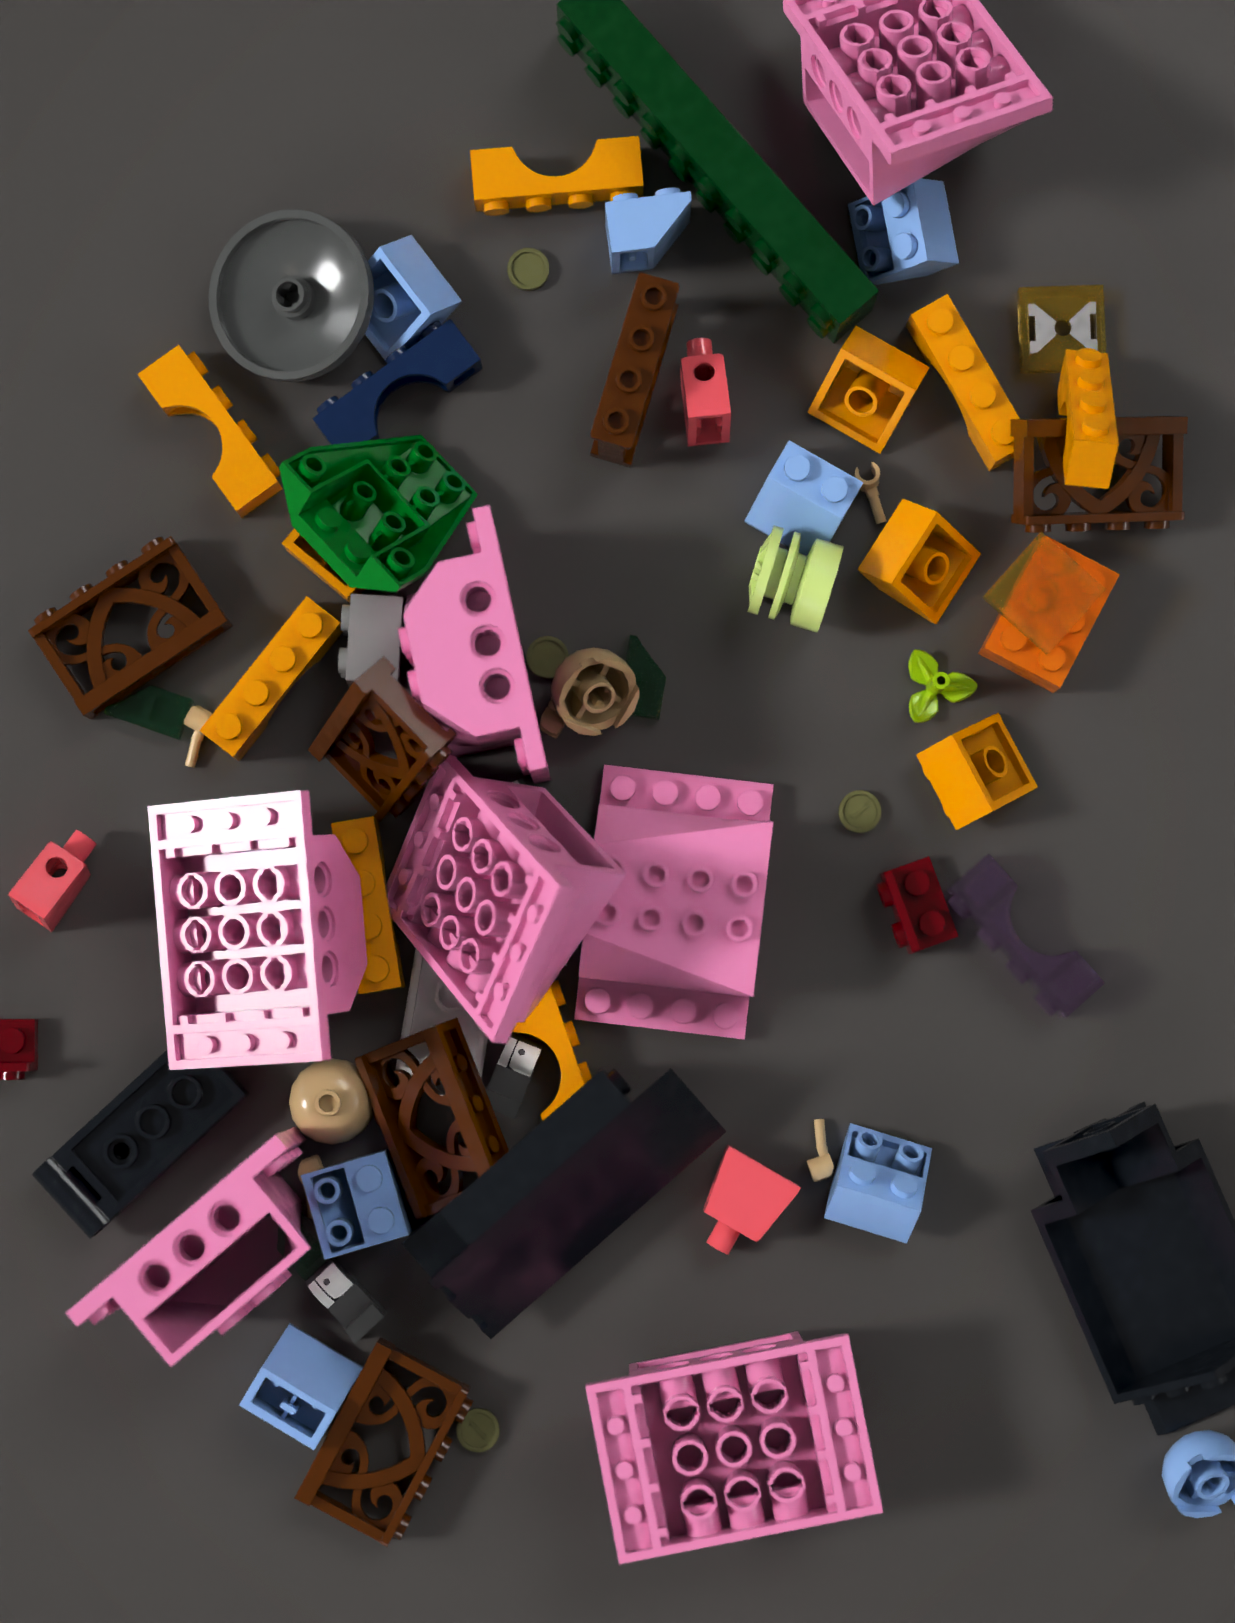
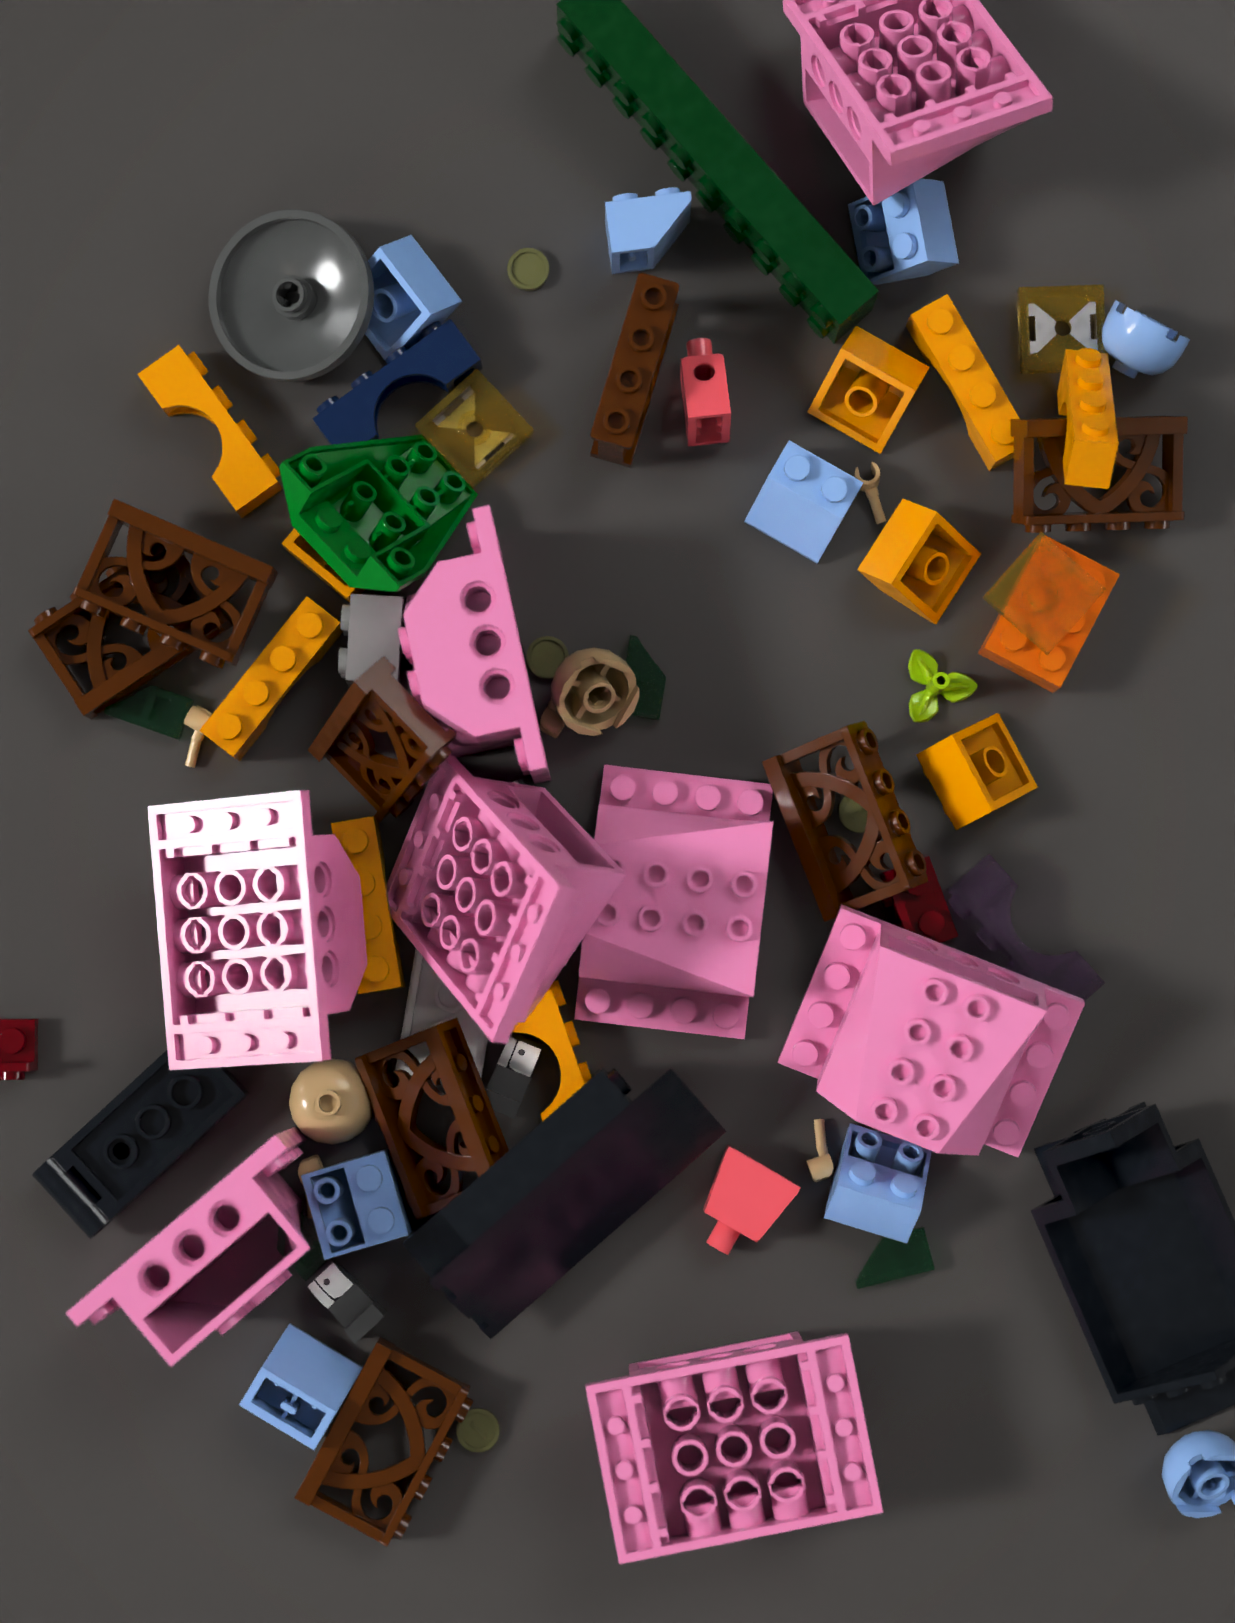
(47, 897): coral torso -> none
(147, 531): none -> reddish brown fence
(480, 405): none -> clear yellow piece
(506, 183): light orange arch -> none
(795, 578): yellowish green wheel -> none
(875, 794): none -> reddish brown fence
(896, 1259): none -> clear green tile
(928, 1038): none -> bright pink wedge
(1140, 342): none -> light blue cylinder

